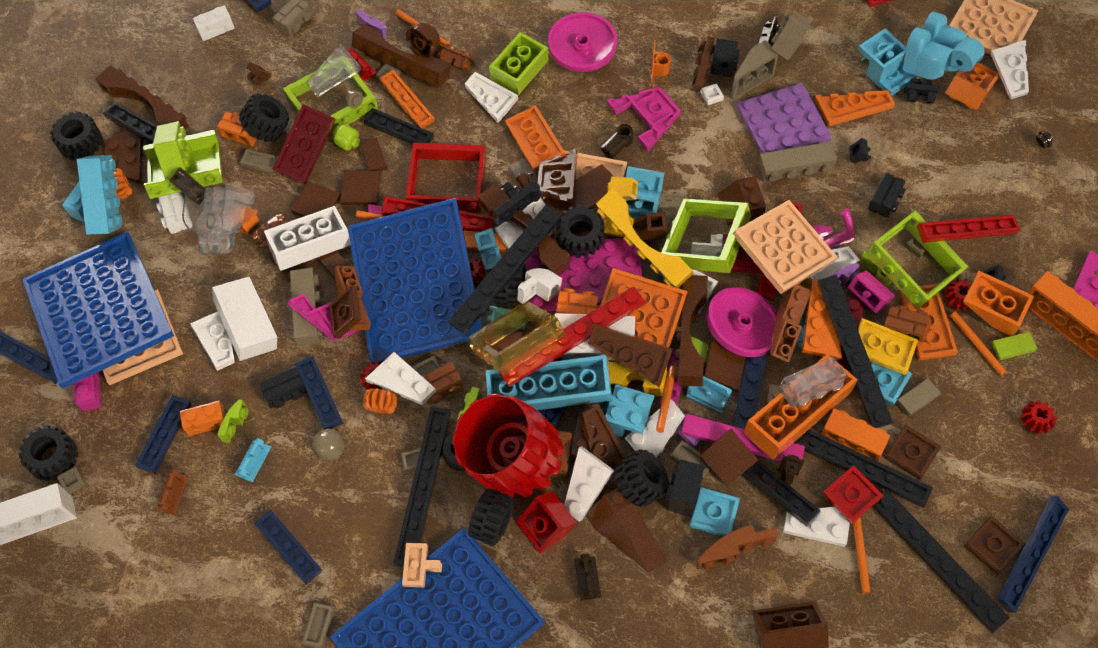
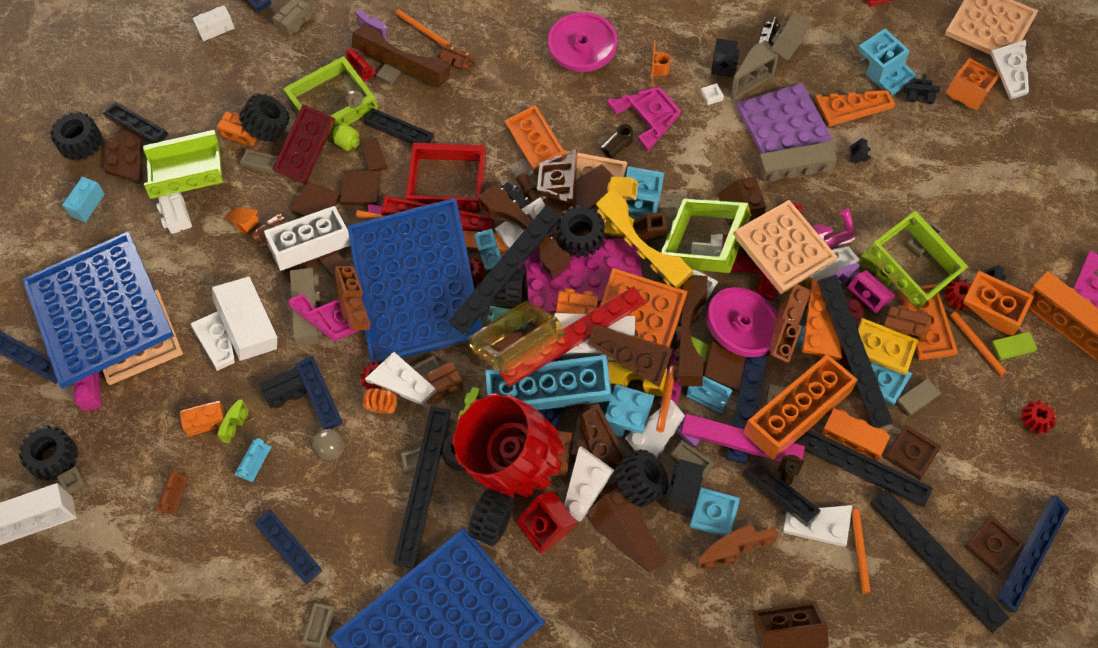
(99, 194): medium azure brick -> none
(117, 85): reddish brown arch -> none
(124, 188): orange gear -> none
(162, 435): dark blue plate -> none
(172, 148): lime brick -> none
(188, 186): dark brown hinge -> none
(218, 217): clear piece -> none
(257, 72): reddish brown tile -> none
(333, 71): clear wing -> none
(345, 312): reddish brown tile -> none
(406, 99): orange tile -> none
(417, 564): light nougat plate -> none
(423, 39): reddish brown cylinder -> none
(491, 96): white wing -> none
(517, 203): black plate -> none
(519, 63): lime brick -> none
(539, 282): white brick -> none
(587, 577): dark brown hinge -> none
(706, 49): reddish brown wing -> none
(729, 457): reddish brown tile -> none
(812, 382): clear brick -> none
(853, 494): red plate -> none
(886, 195): black brick -> none
(940, 49): medium azure piece -> none
(968, 228): red tile -> none
(1044, 139): dark brown plate -> none

